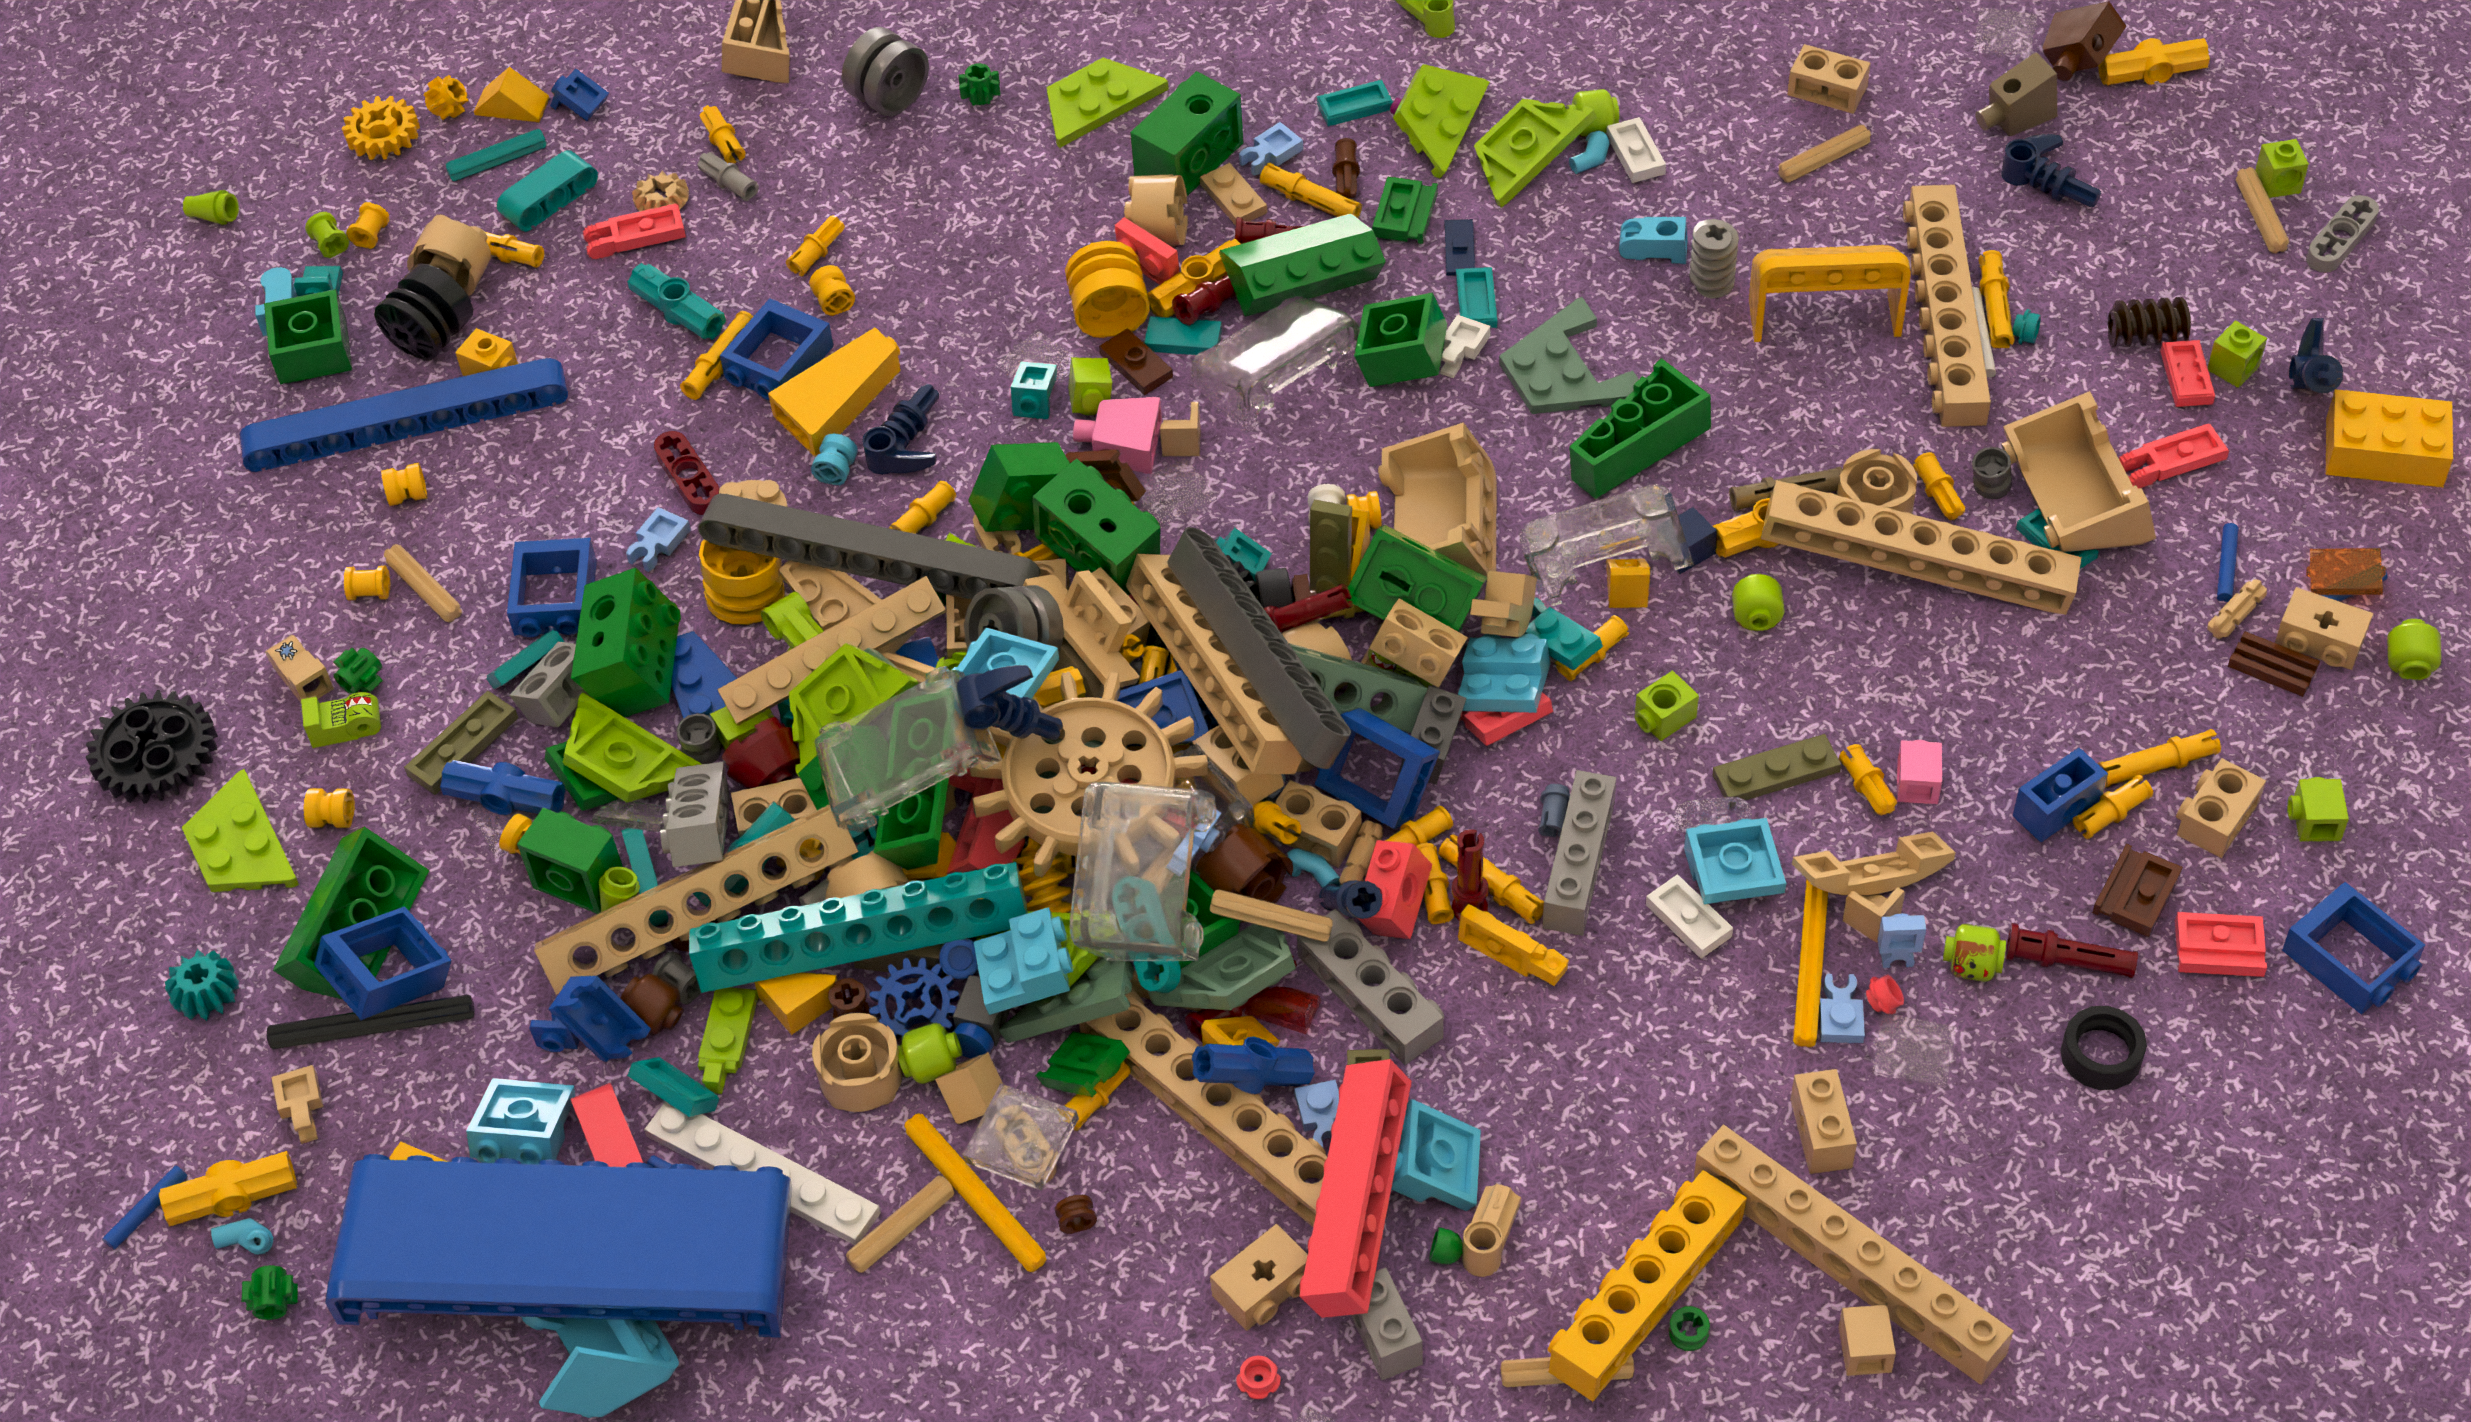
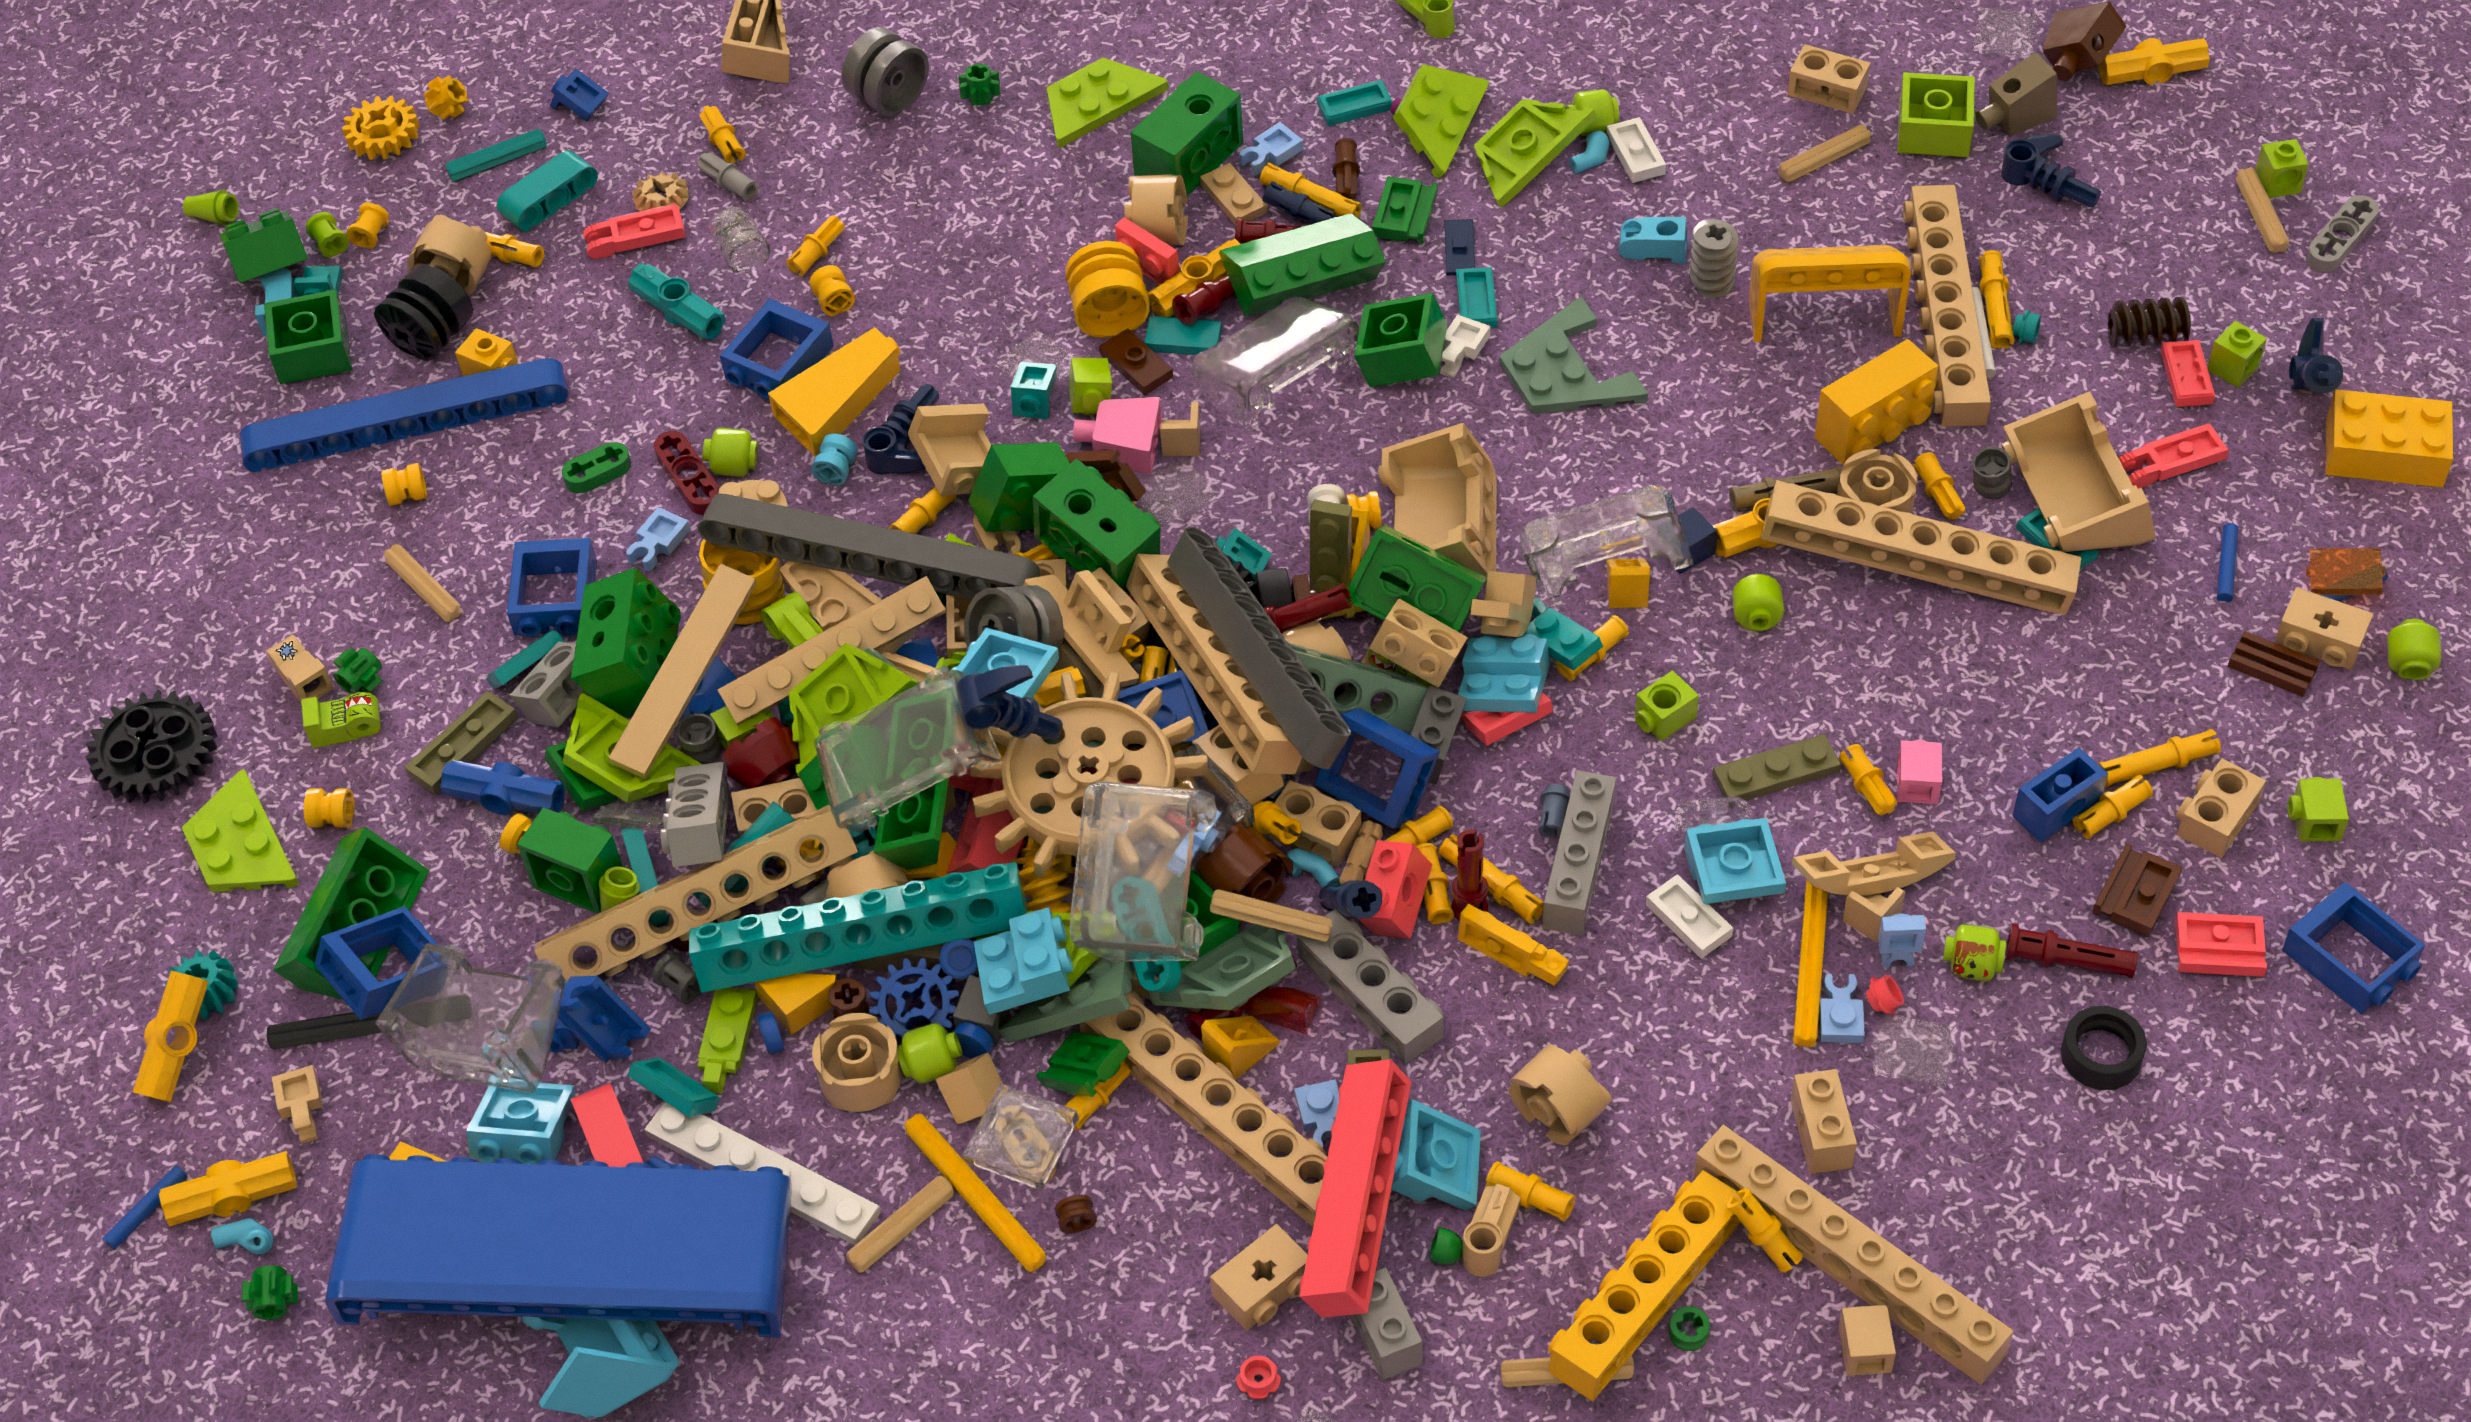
(162, 1061): none -> yellow piece
(262, 244): none -> green brick
(366, 583): yellow bush -> none
(475, 1020): none -> clear windscreen
(512, 98): yellow slope -> none
(596, 467): none -> green beam
(653, 1002): reddish brown head -> none
(682, 671): none -> tan tile
(709, 365): yellow pin -> none
(730, 452): none -> lime head
(739, 240): none -> clear wheel
(770, 1033): none -> blue tile
(951, 444): none -> tan panel
(1252, 1065): blue piece -> none
(1296, 205): none -> dark blue pin
(1532, 1191): none -> yellow pin
(1559, 1093): none -> tan brick
(1640, 430): green wedge -> none
(1764, 1230): none -> yellow pin
(1876, 401): none -> yellow brick
(1936, 114): none -> lime brick
(2237, 609): tan axle -> none

